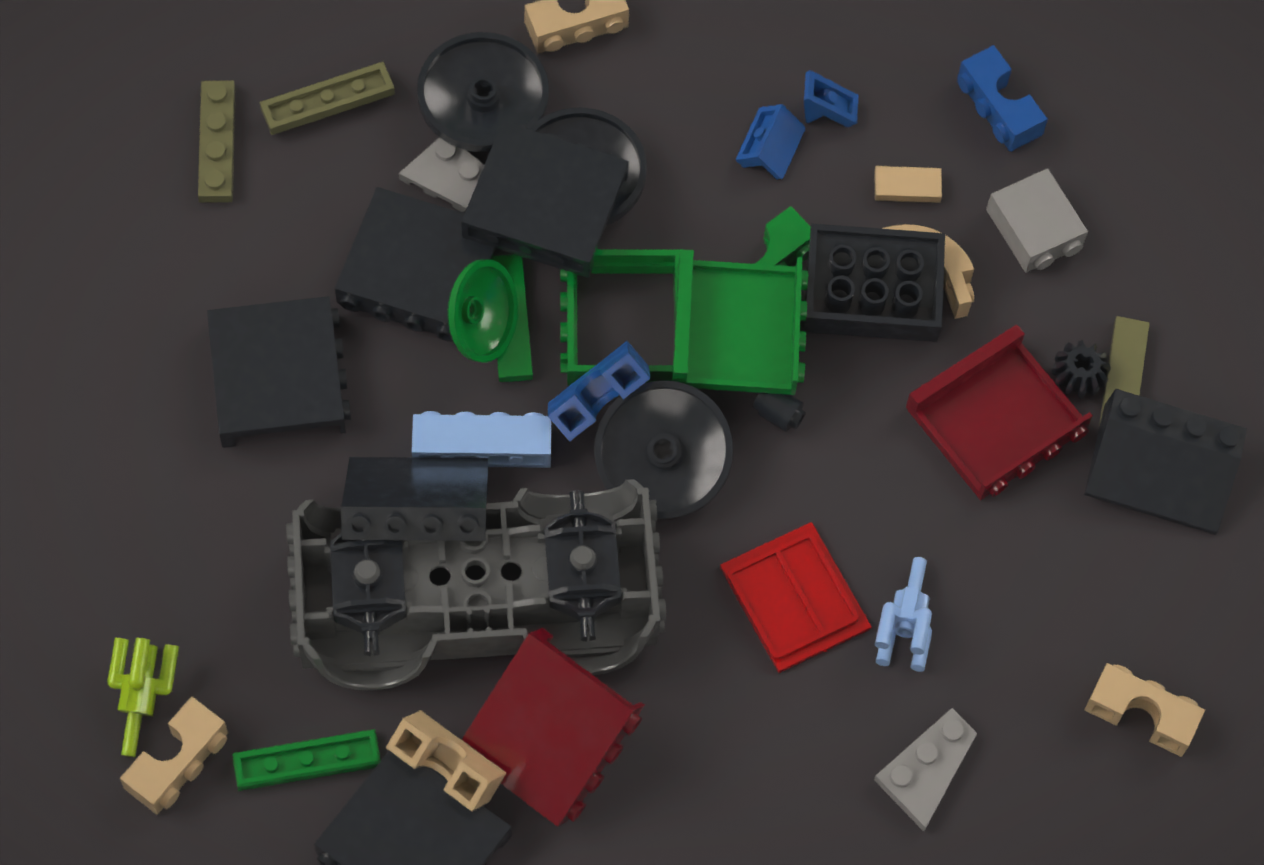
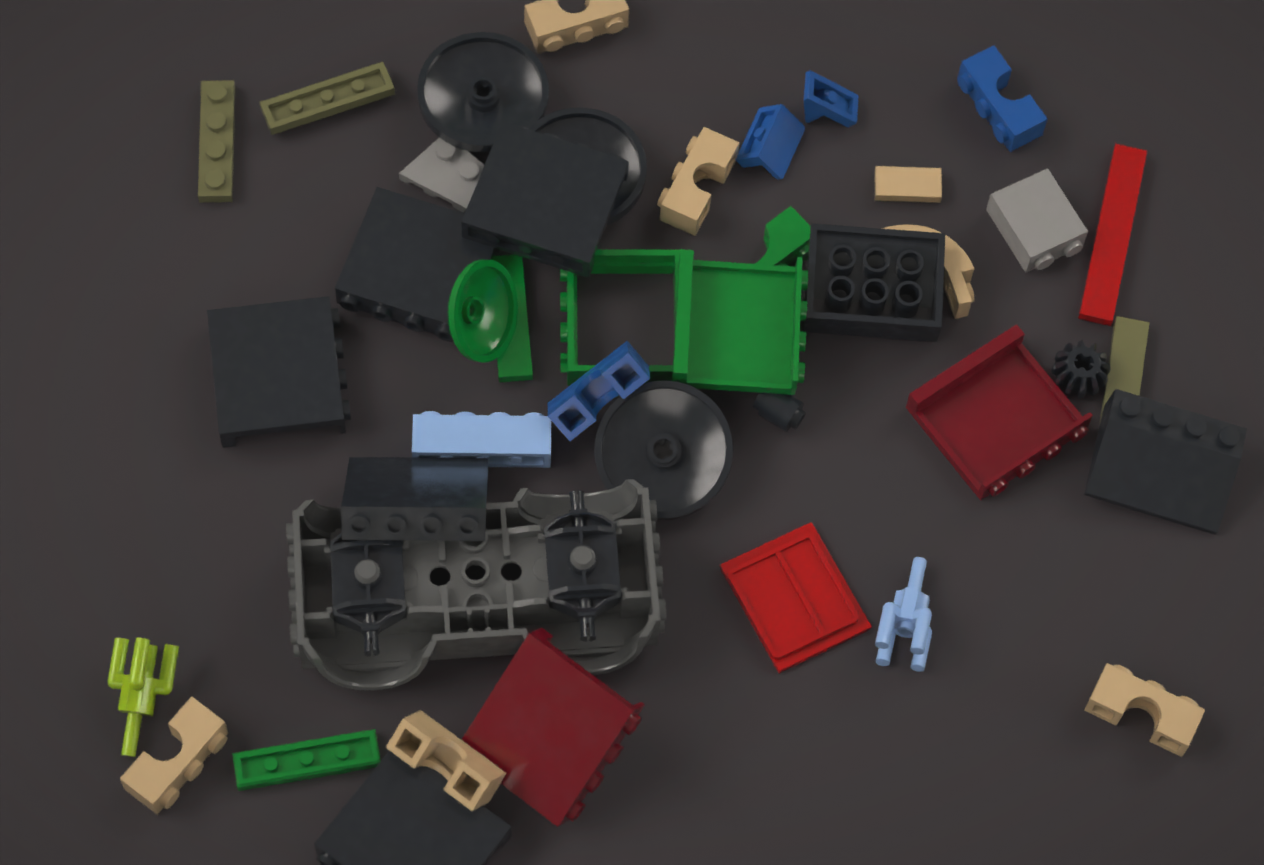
(708, 158): none -> tan arch
(927, 766): light grey wing -> none
(1112, 235): none -> red tile

